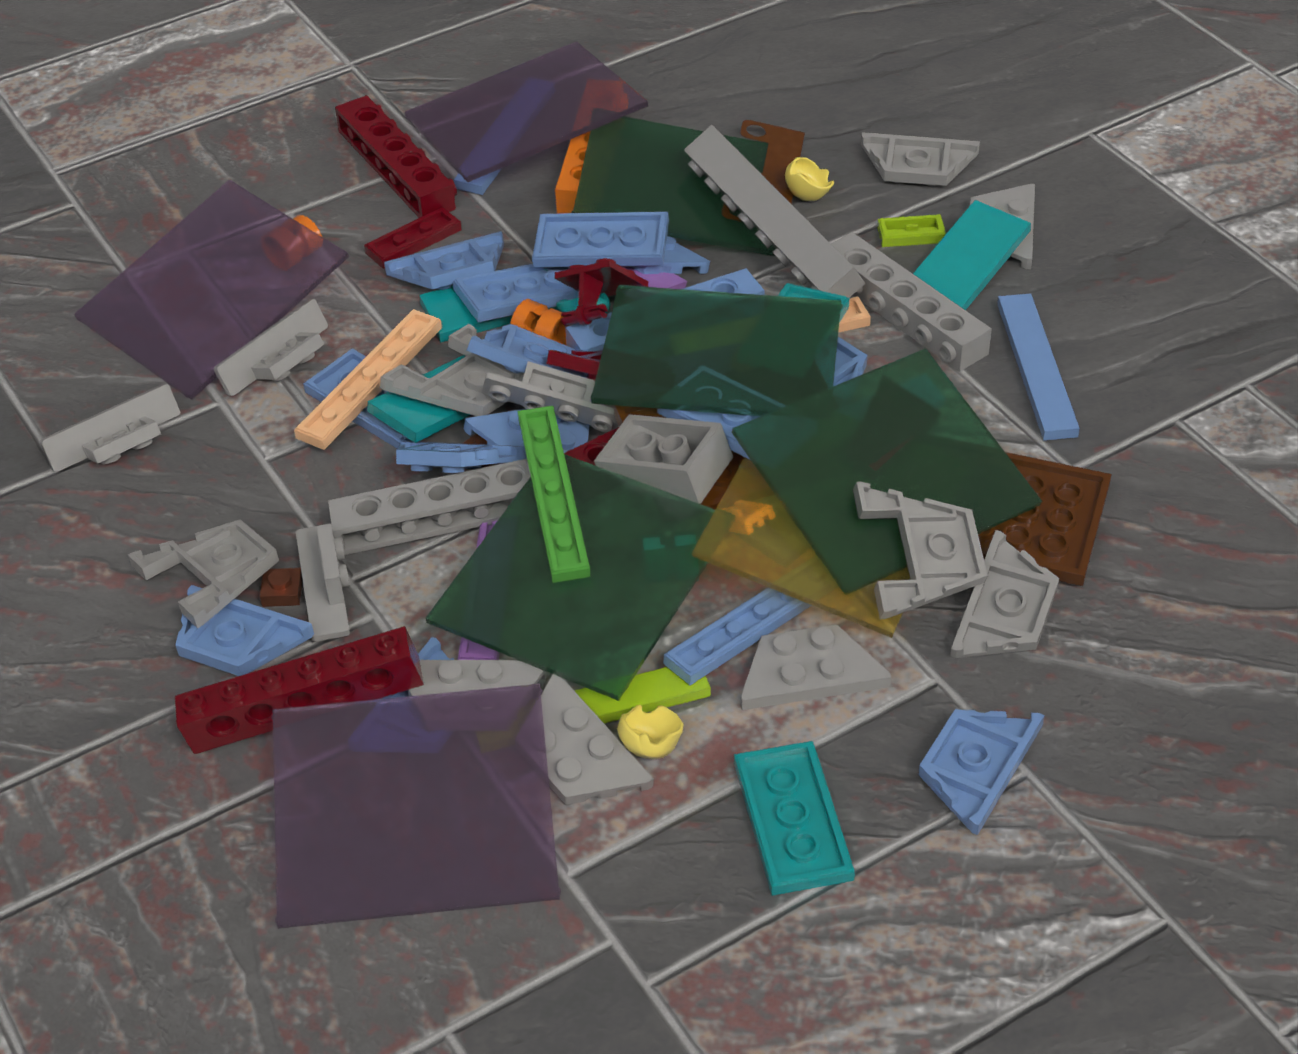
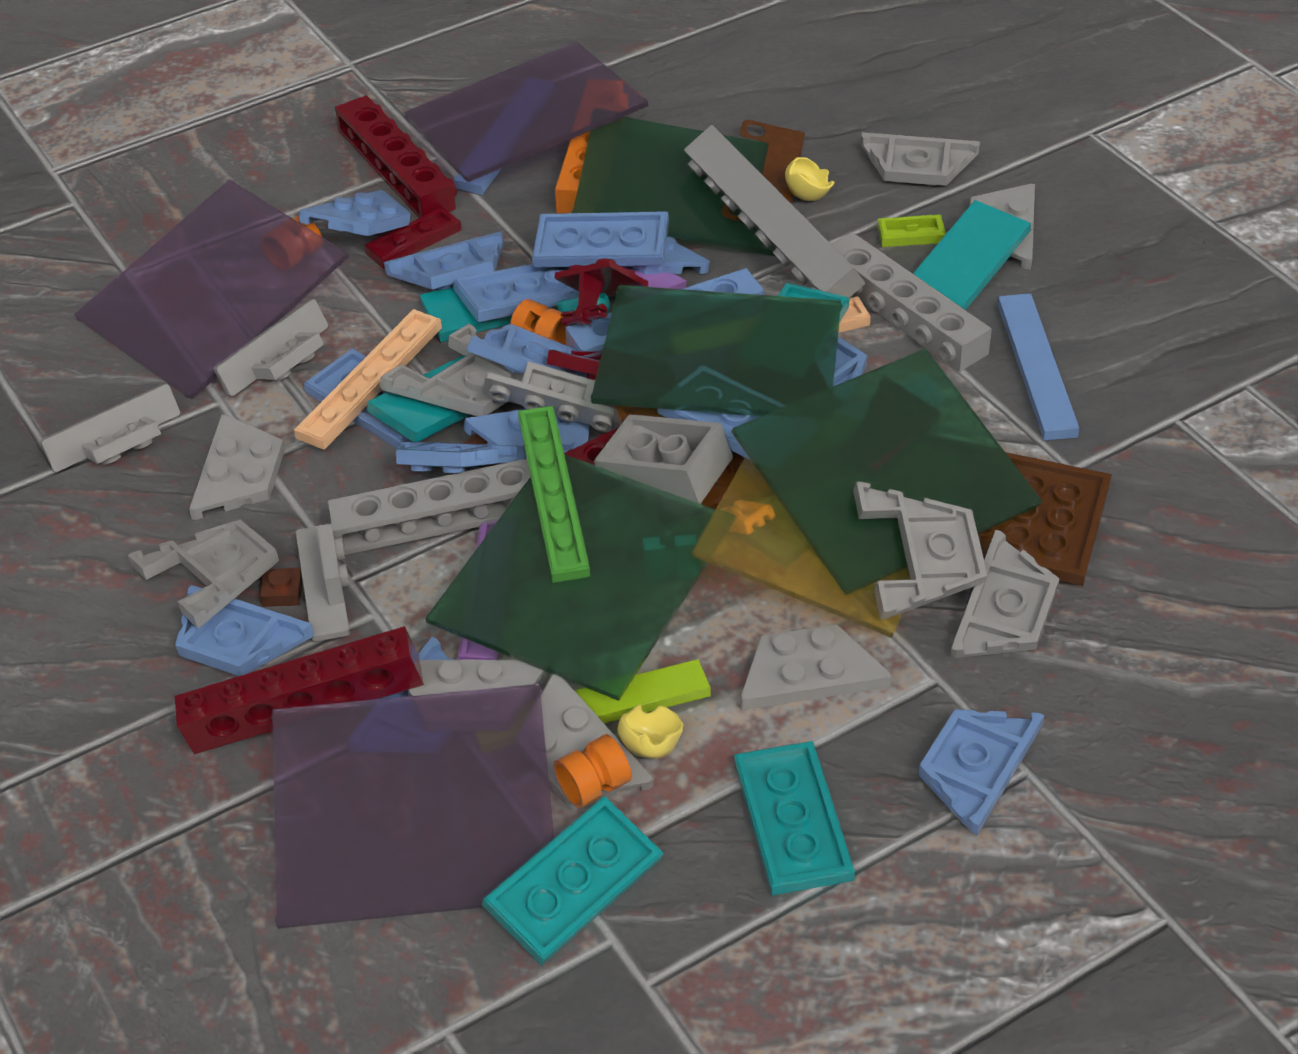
(237, 468): none -> light grey wing
(361, 214): none -> medium blue wing
(572, 880): none -> teal tile
(597, 768): none -> orange wheel
(732, 634): medium blue tile -> none

